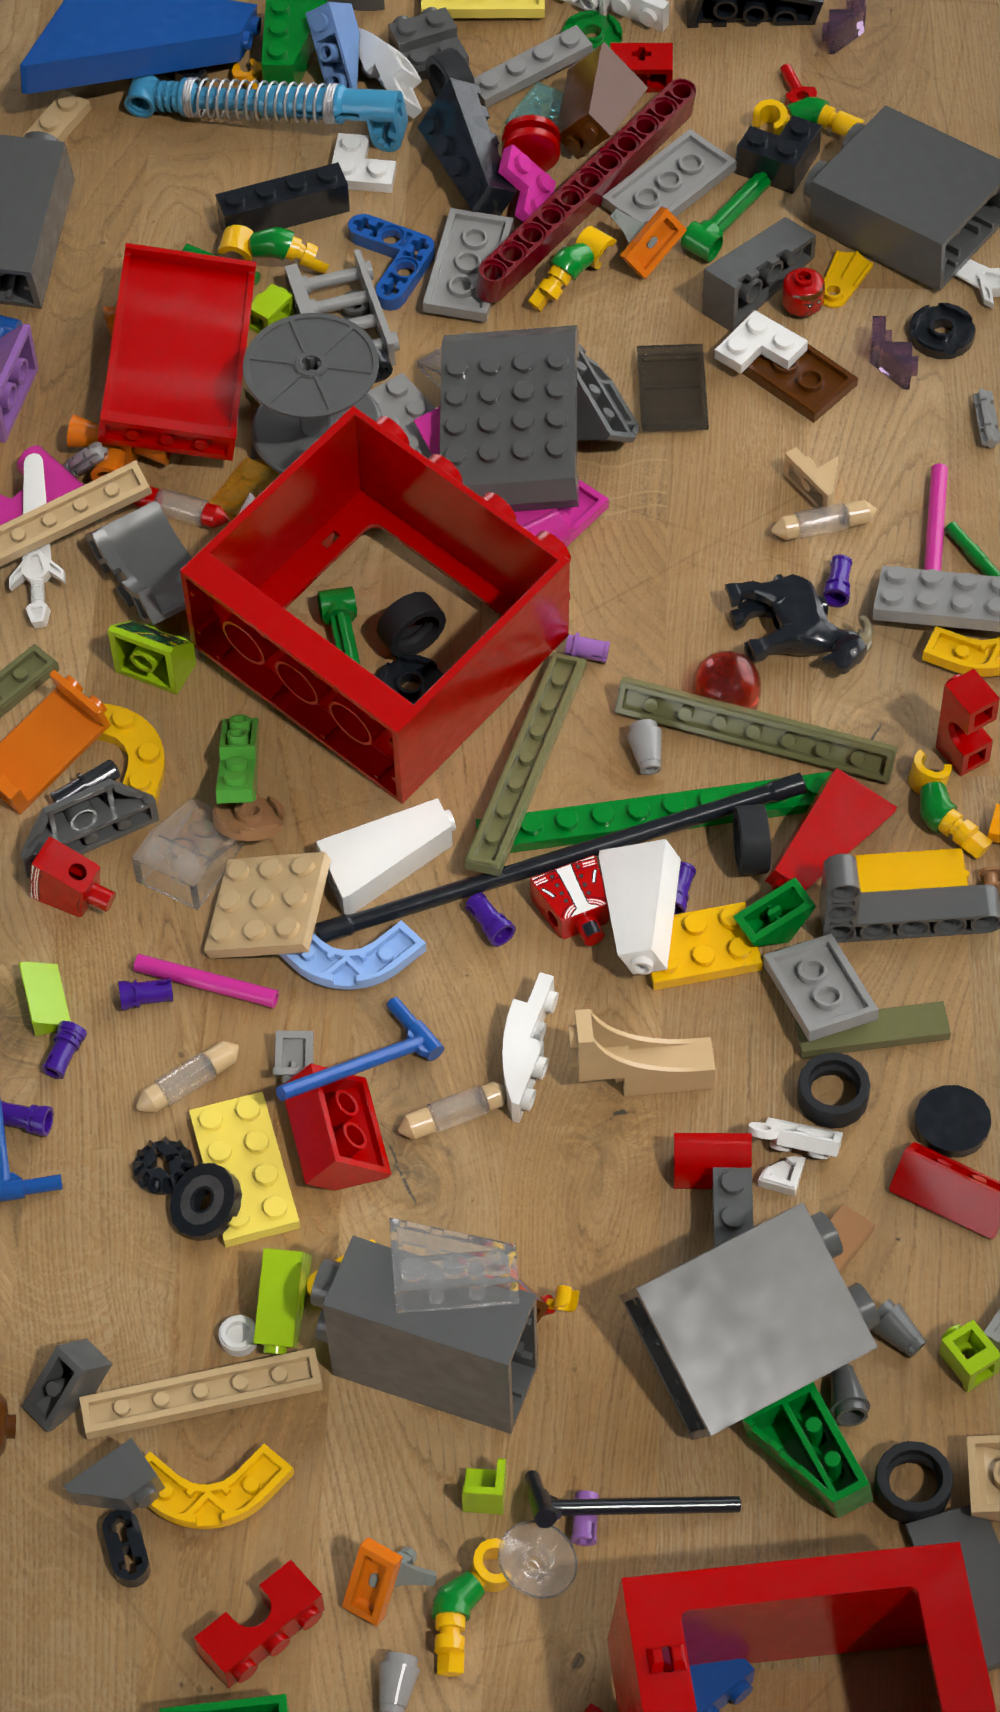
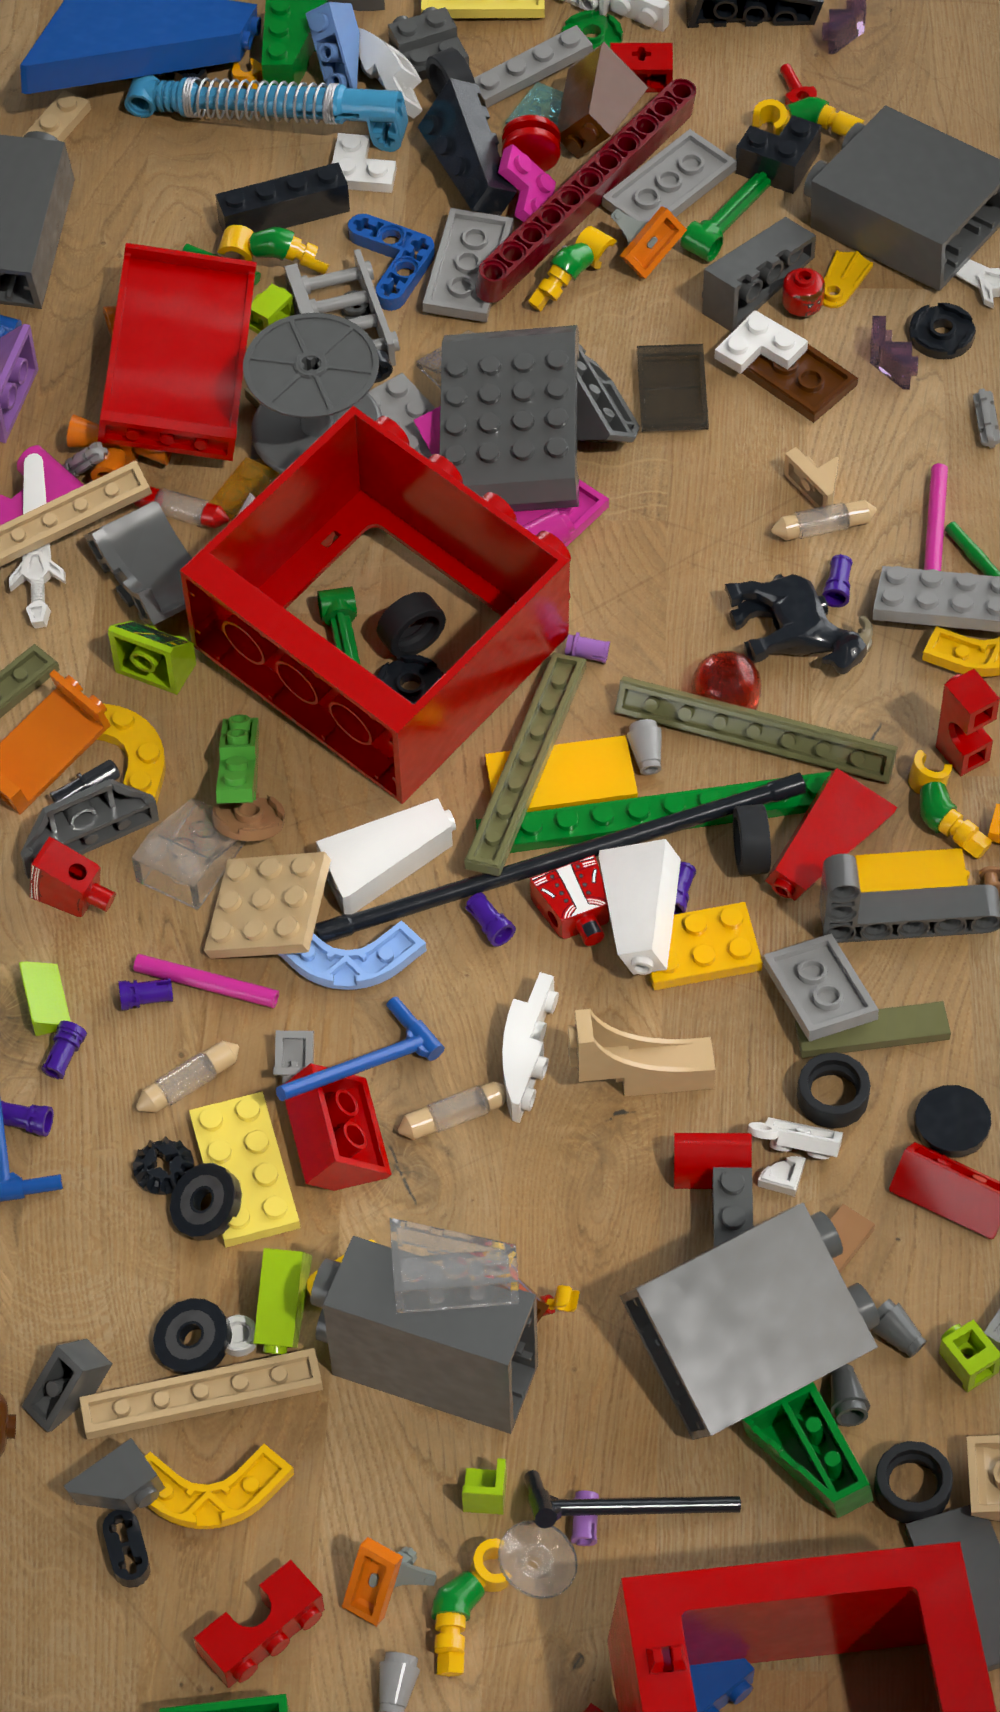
(182, 1319): none -> black tile
(578, 774): none -> yellow tile
(776, 915): green slope -> none

